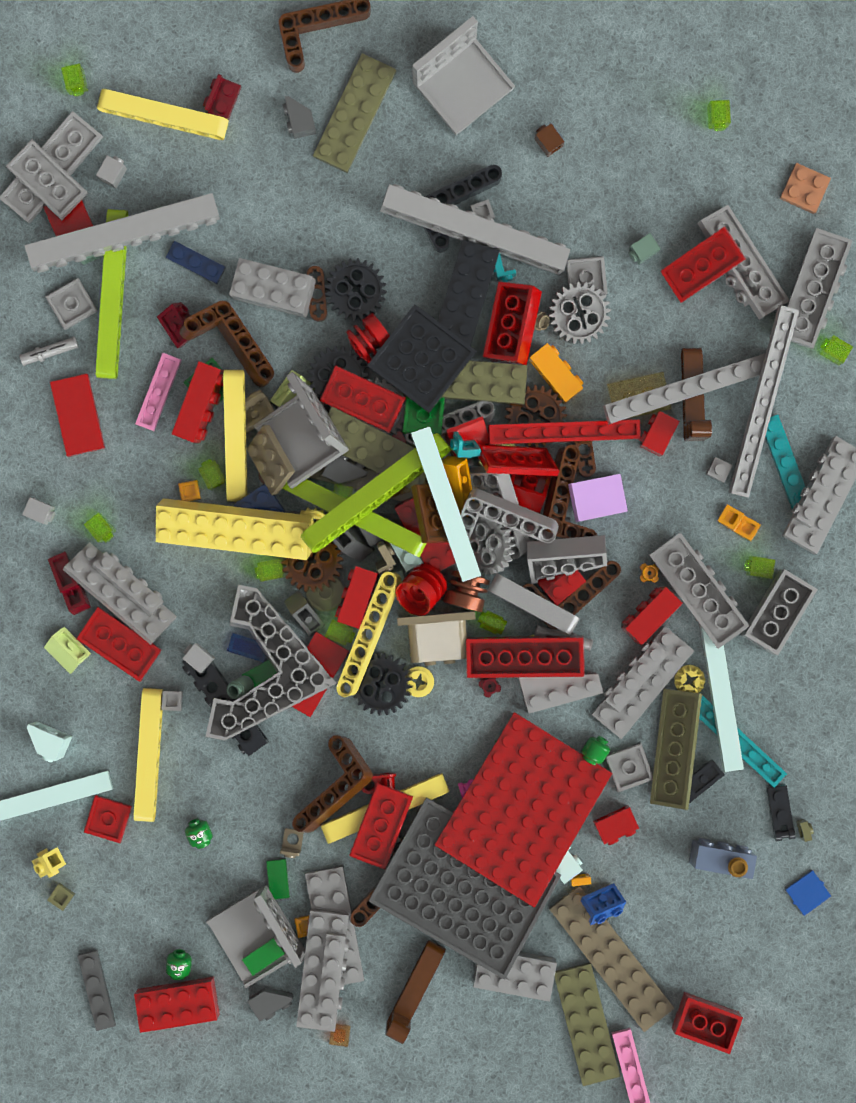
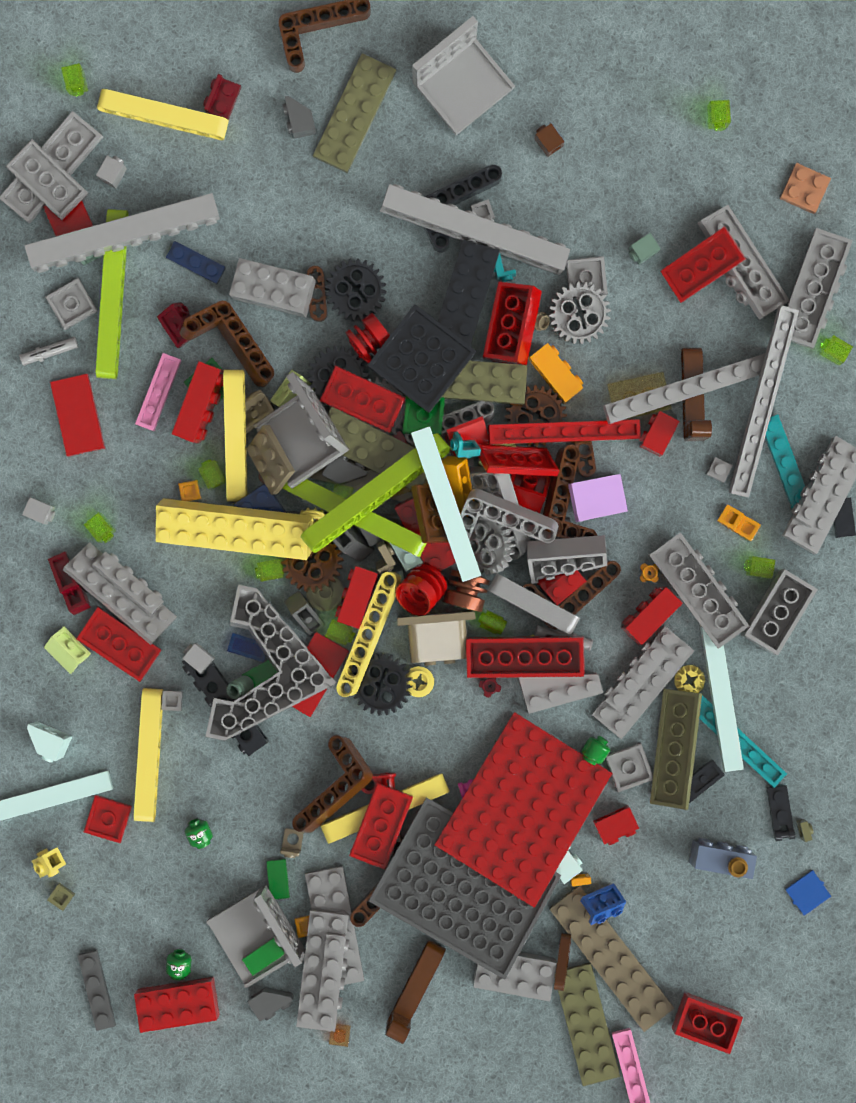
(562, 962): none -> reddish brown beam
(844, 521): none -> black tile

